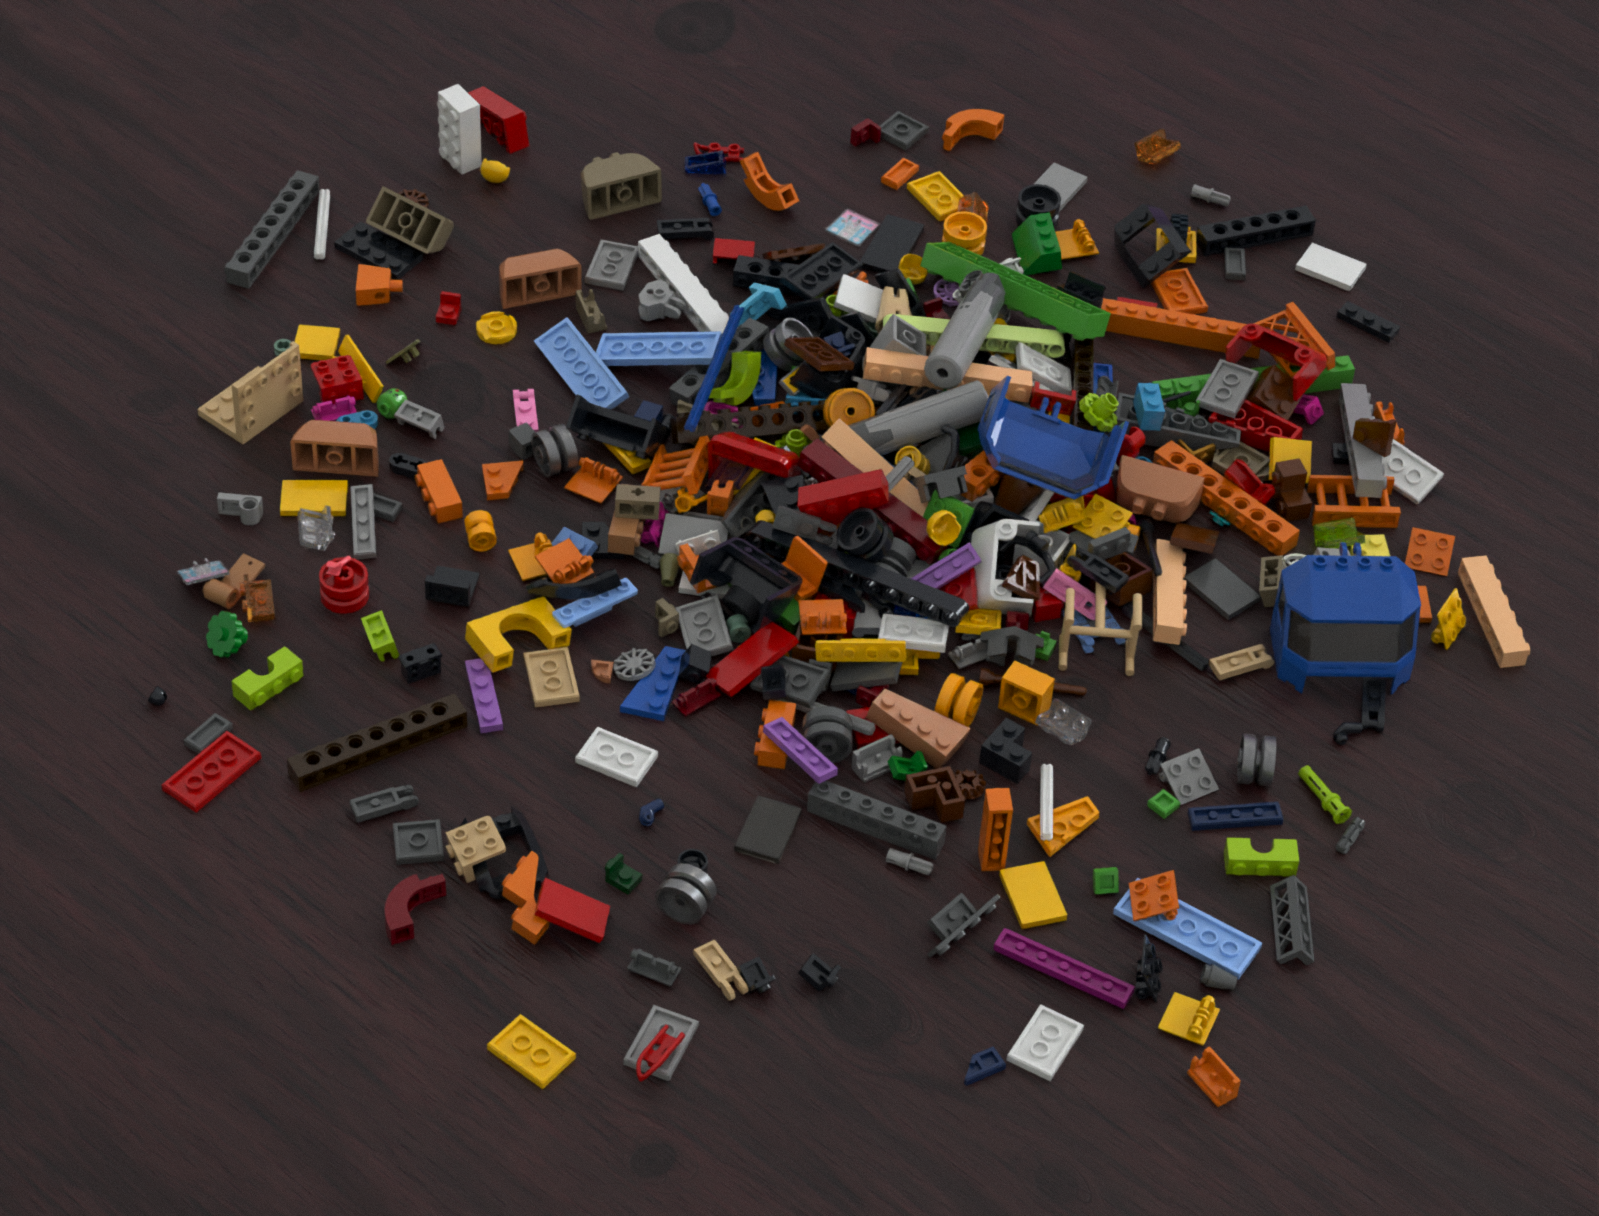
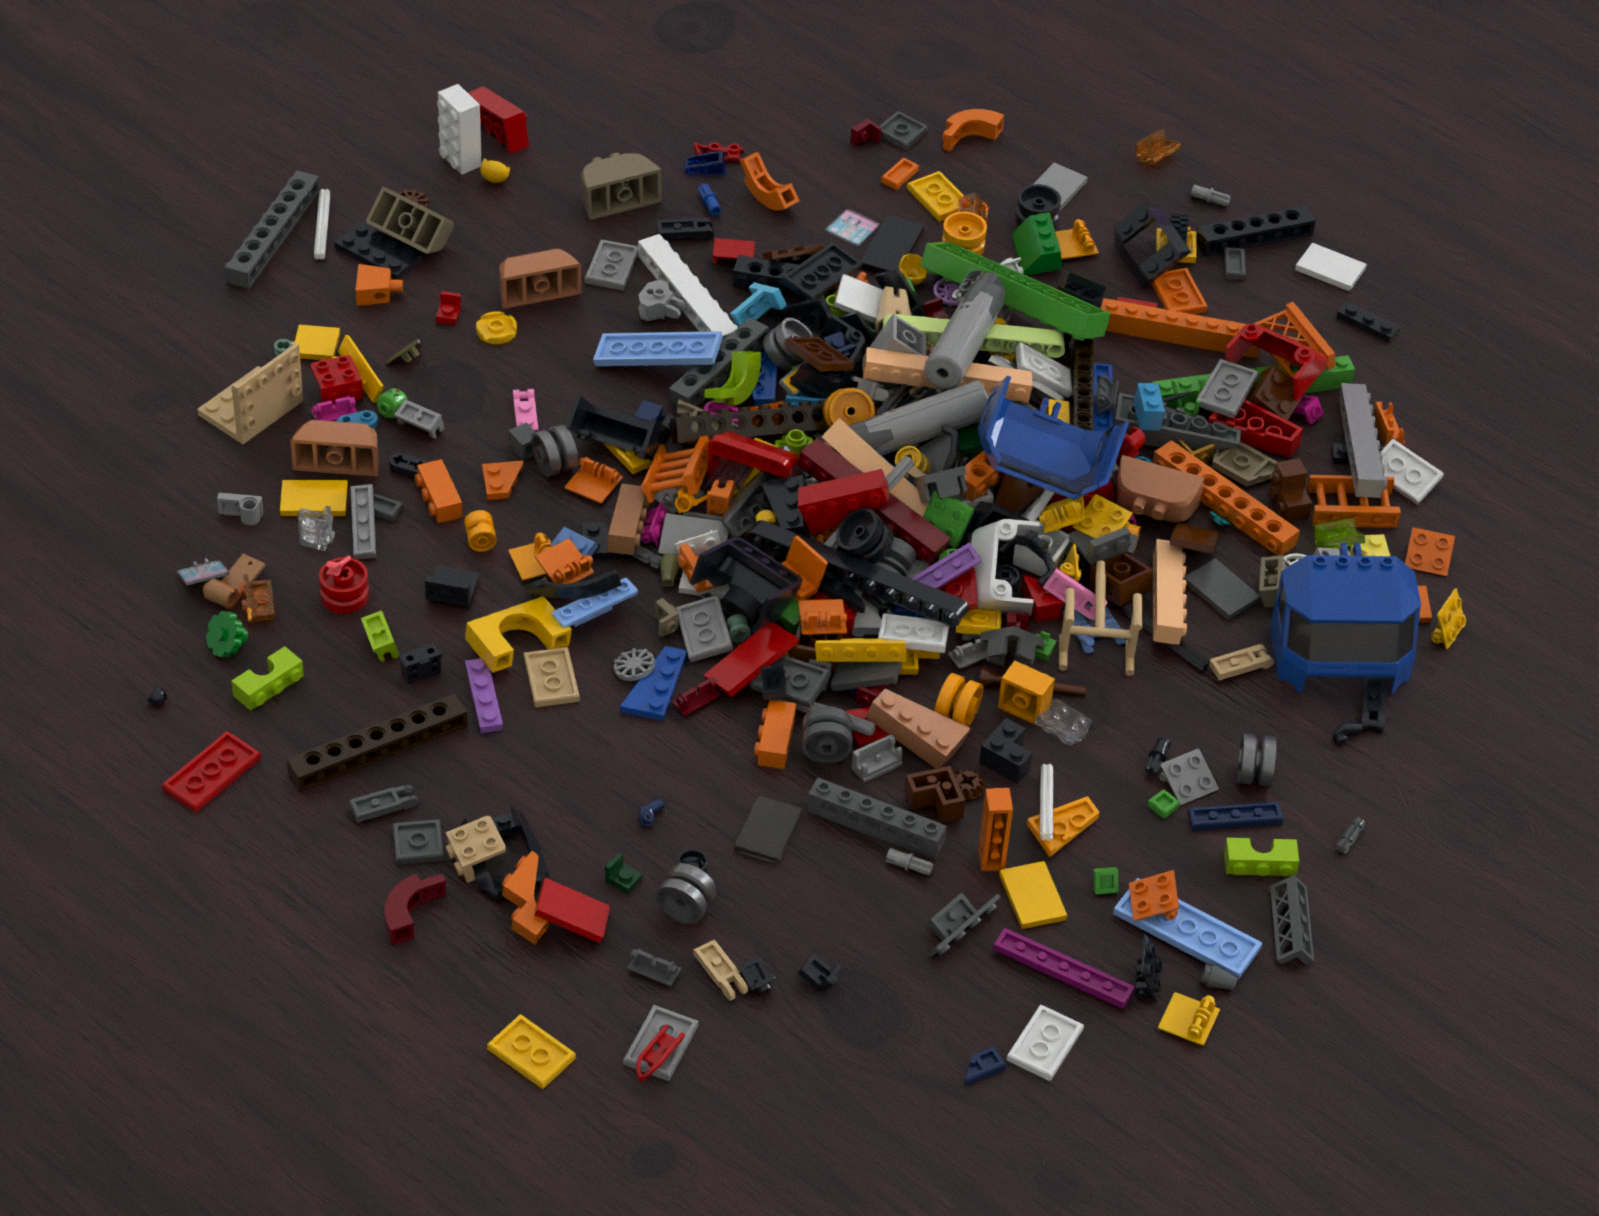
(207, 733): dark grey tile -> none
(580, 365): light blue plate -> none
(589, 312): dark tan hinge -> none
(602, 670): nougat tile -> none
(616, 756): white tile -> none
(637, 502): dark tan brick -> none
(695, 664): black brick -> none
(714, 368): blue axle -> none
(800, 750): medium lavender plate -> none
(802, 524): dark grey hinge -> none
(810, 432): nougat tile -> none
(904, 766): green bracket -> none
(943, 527): yellow hair -> none
(1024, 578): reddish brown wing -> none
(1067, 401): red hinge -> none
(1098, 570): black hinge -> none
(1100, 410): lime plant -> none
(1146, 532): black piece -> none
(1214, 1077): orange hinge -> none
(1245, 479): red animal -> none
(1287, 449): yellow tile -> none
(1329, 800): lime pin -> none
(1375, 434): reddish brown wing -> none
(1493, 611): light nougat brick -> none

